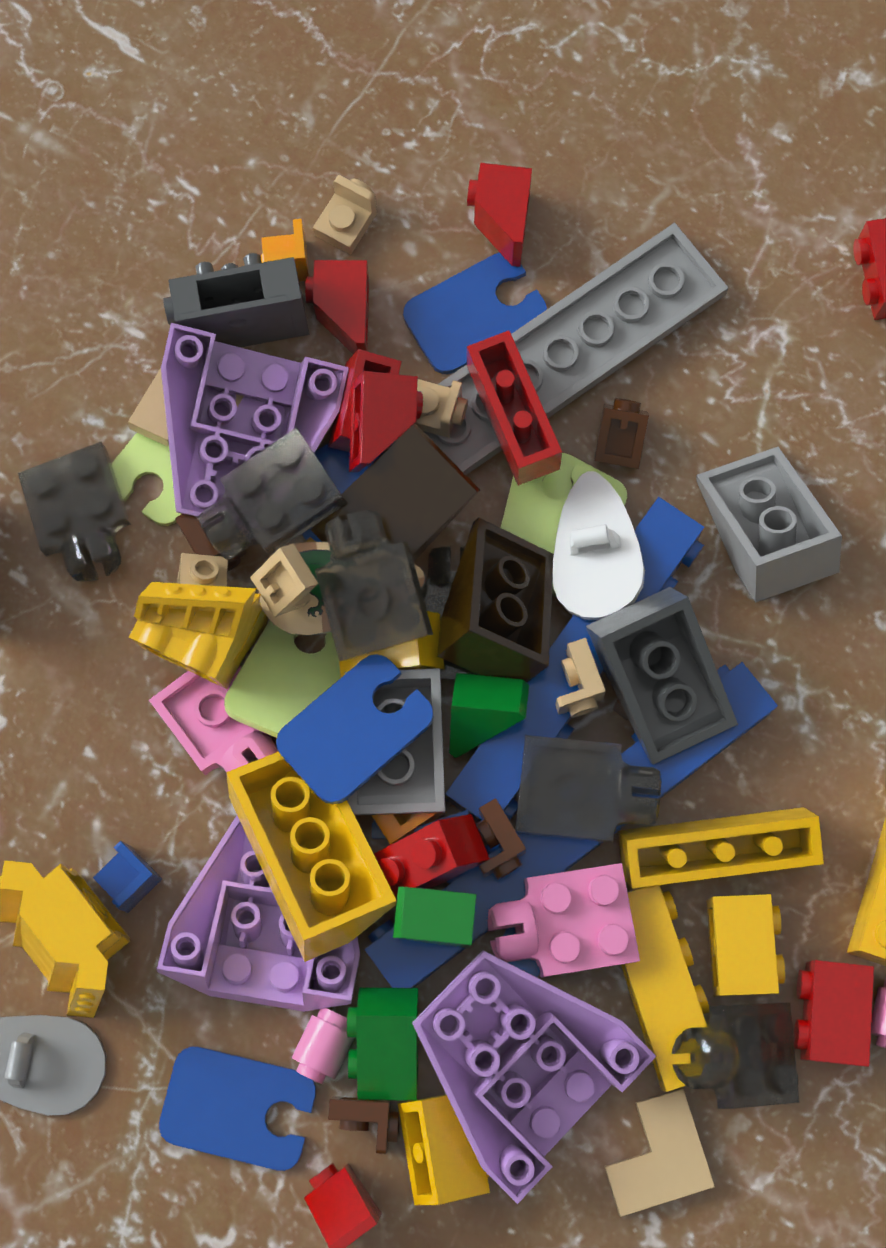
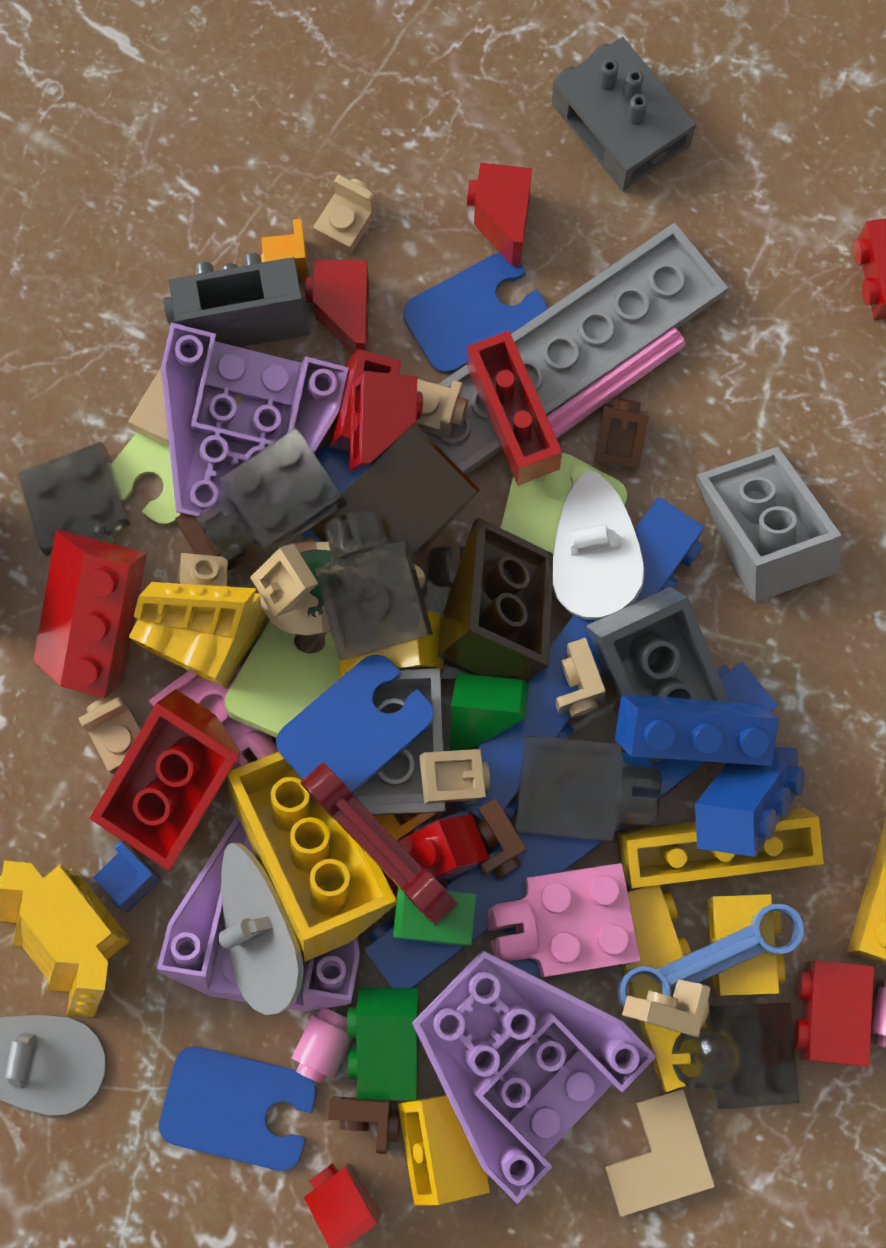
(88, 613): none -> red slope
(111, 729): none -> tan bracket
(167, 779): none -> red slope
(258, 934): none -> light grey shield
(379, 844): none -> dark red piece
(454, 776): none -> tan bracket
(615, 381): none -> bright pink axle
(622, 113): none -> dark grey piece
(680, 1013): none -> tan bracket
(696, 730): none -> blue brick
(718, 955): none -> medium blue piece
(747, 803): none -> blue brick

